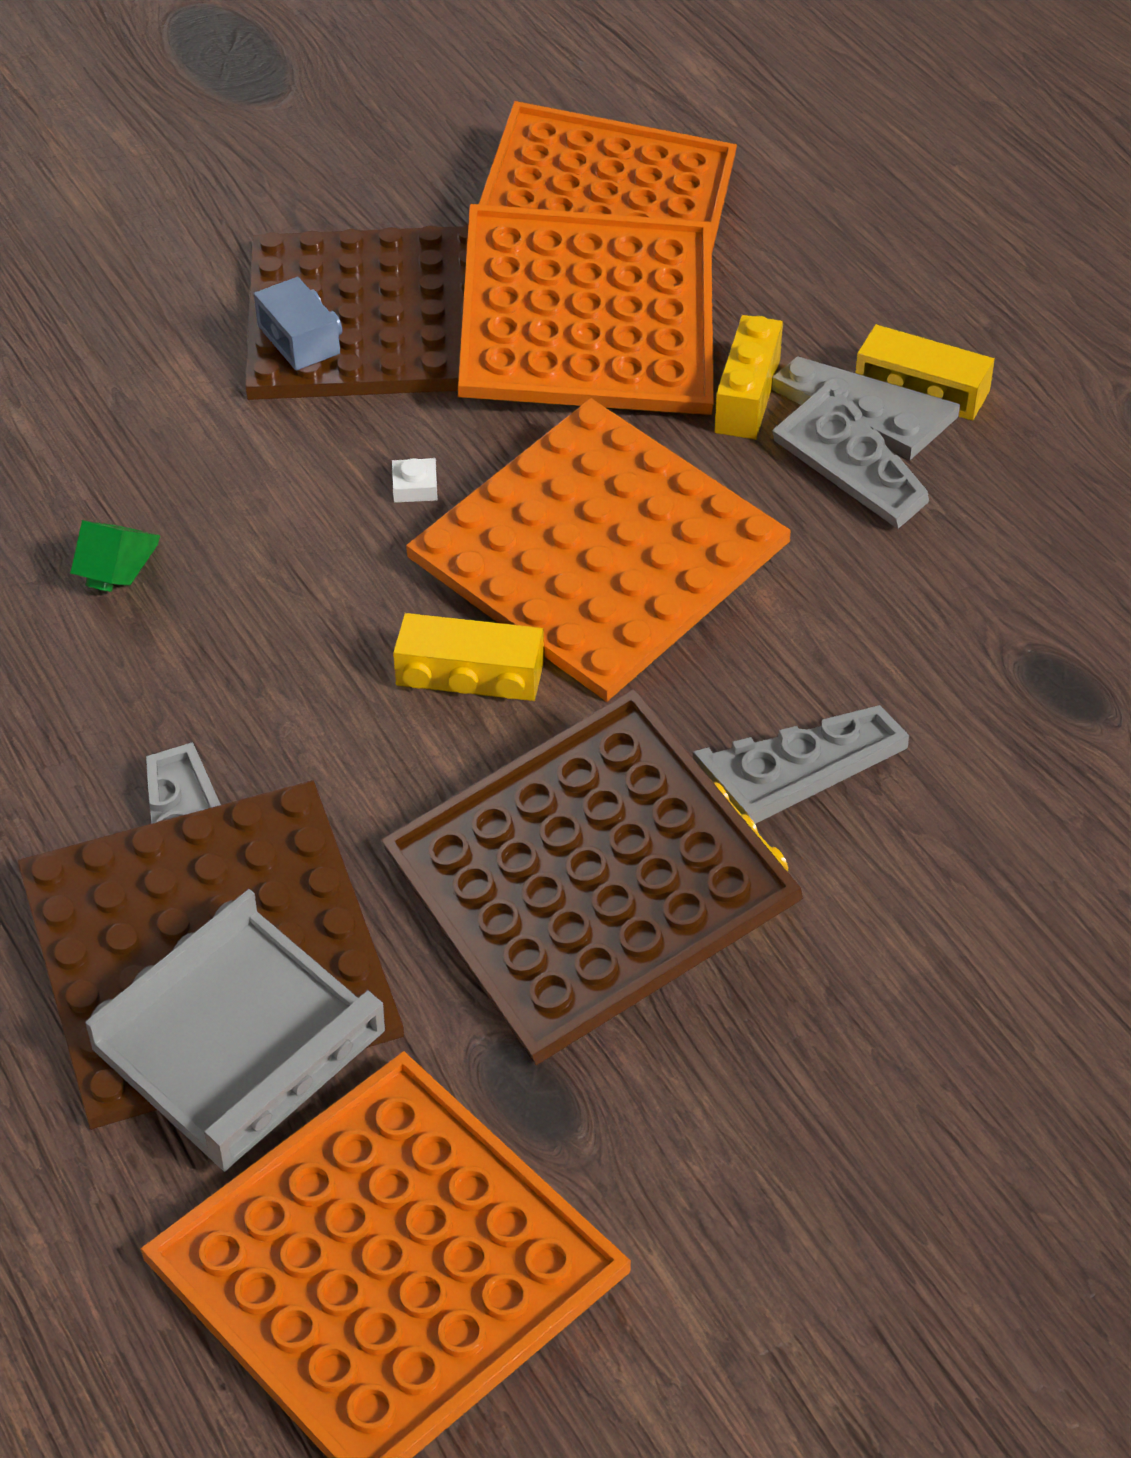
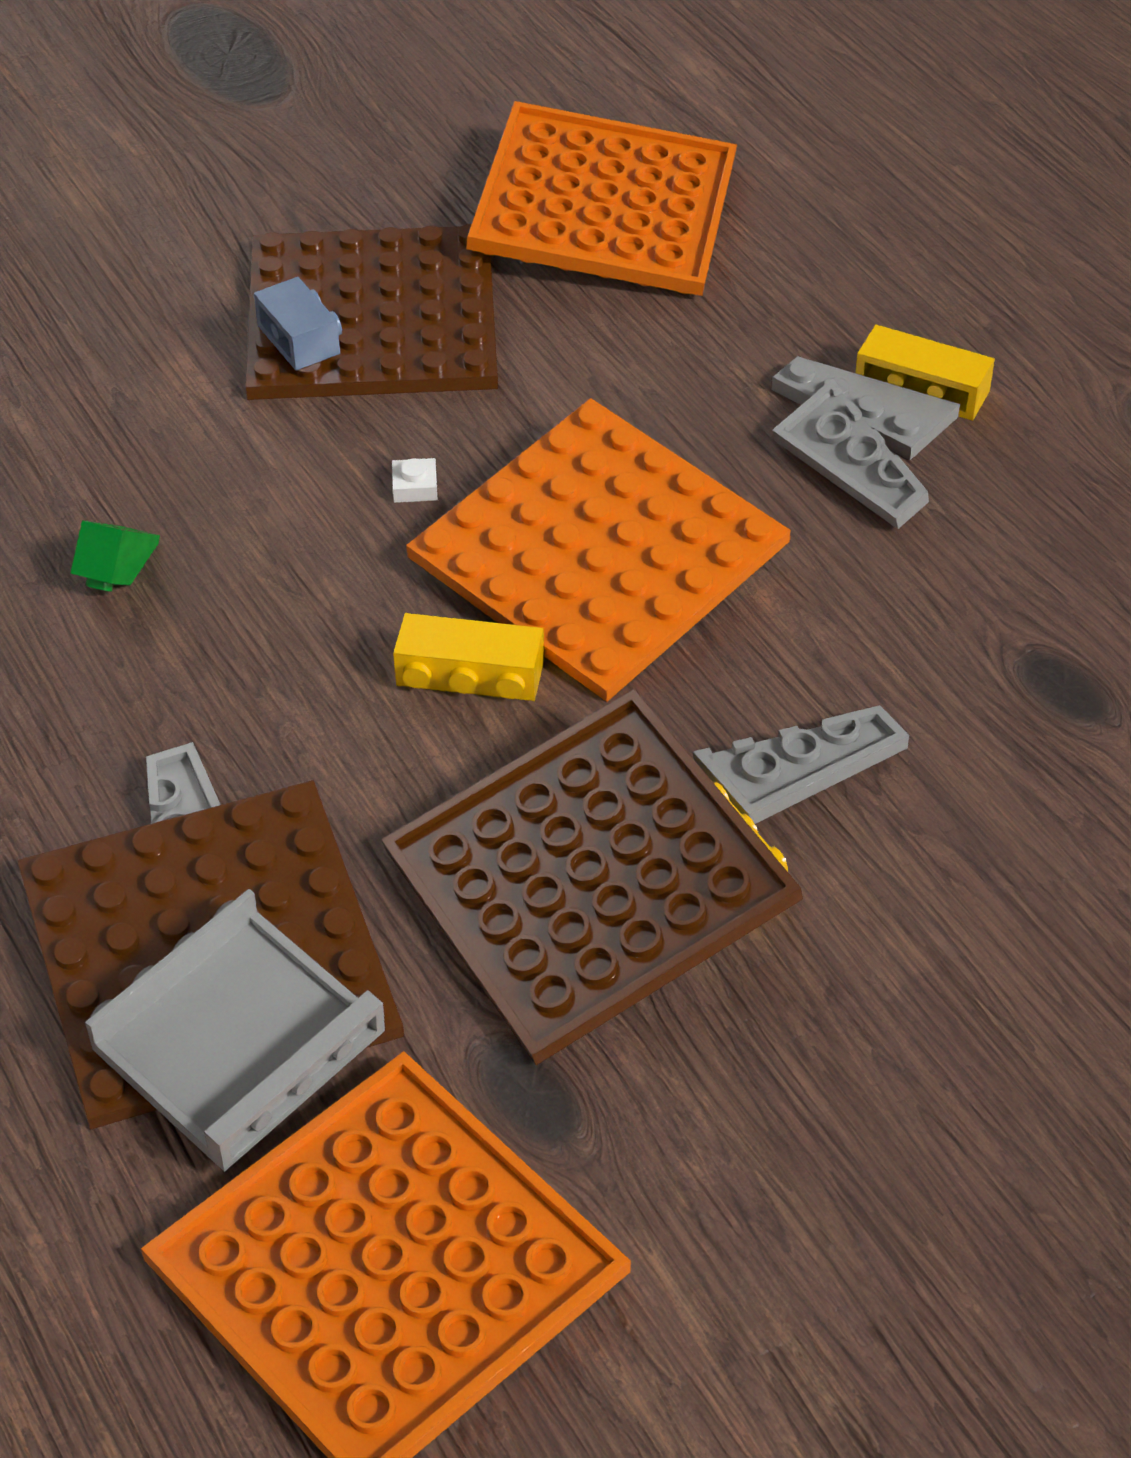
(587, 310): orange plate -> none
(748, 377): yellow brick -> none

